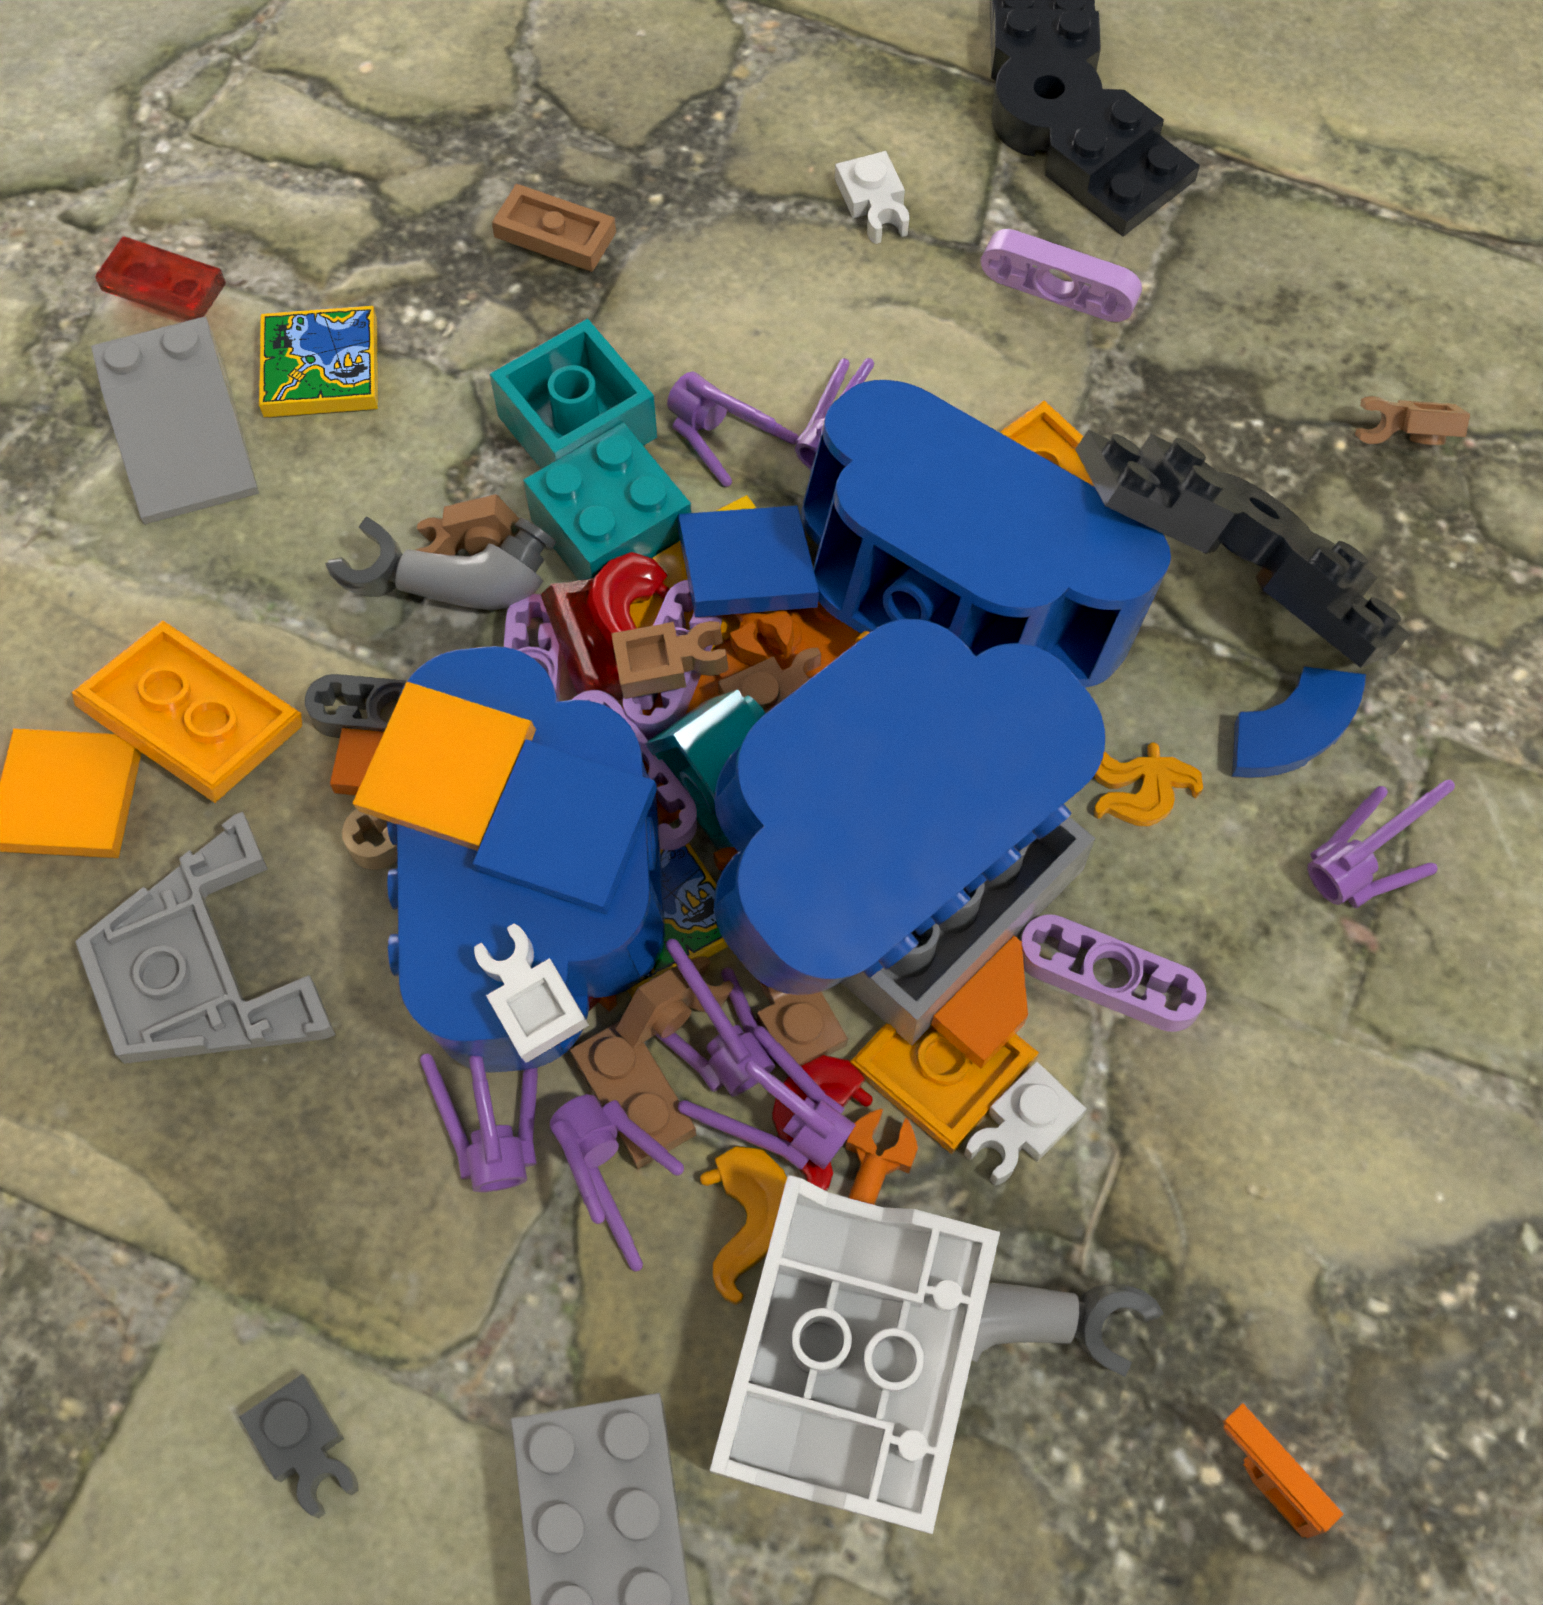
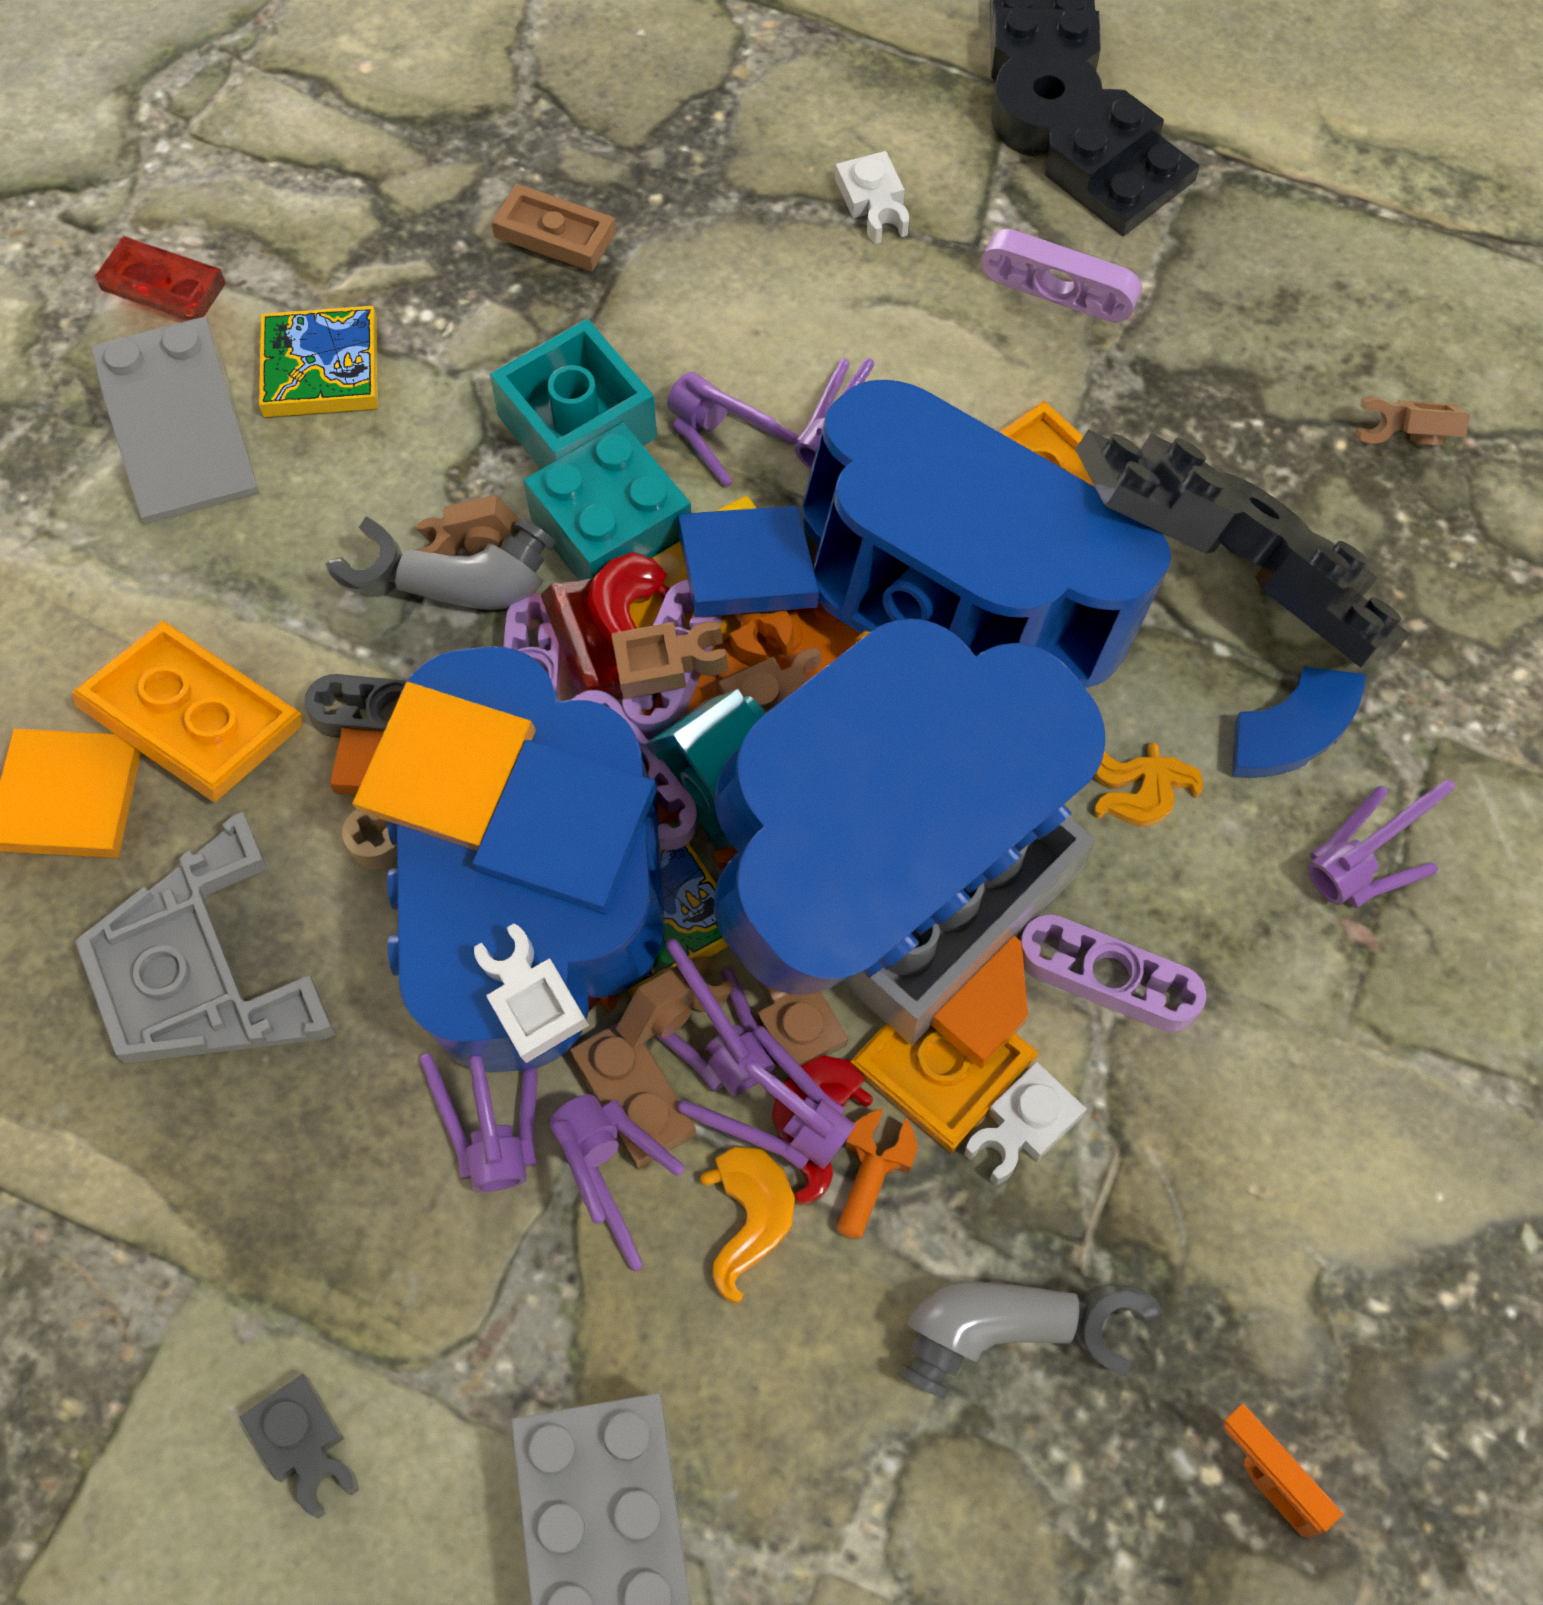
(857, 1356): white piece -> none

